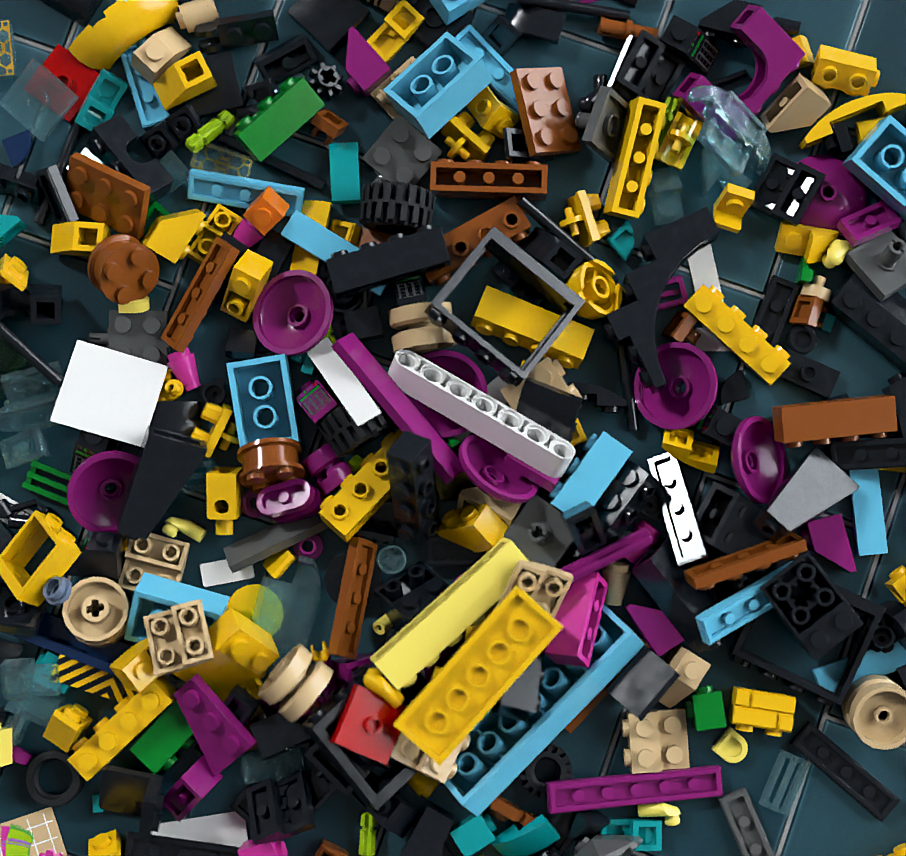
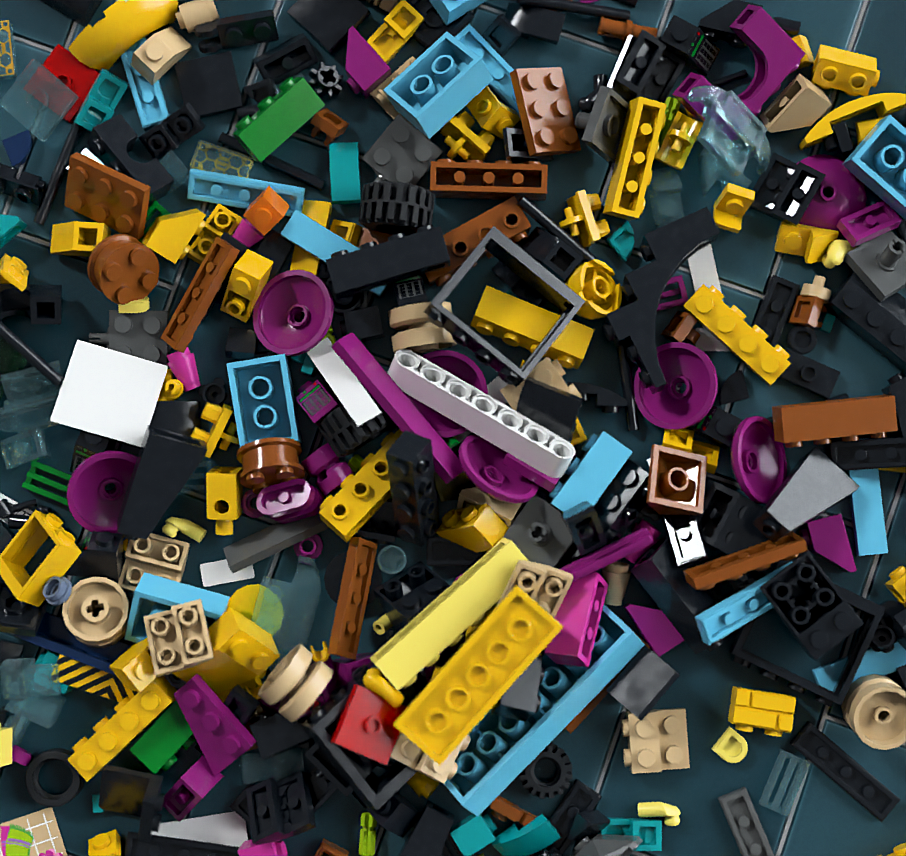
(57, 194): black tile -> none
(67, 726): yellow slope -> none
(184, 81): yellow slope -> none
(209, 131): lime axle -> none
(279, 562): yellow slope -> none
(633, 789): magenta tile -> none
(676, 481): none -> dark orange slope
(691, 672): tan slope -> none
(705, 708): green brick -> none
(804, 272): green tile -> none

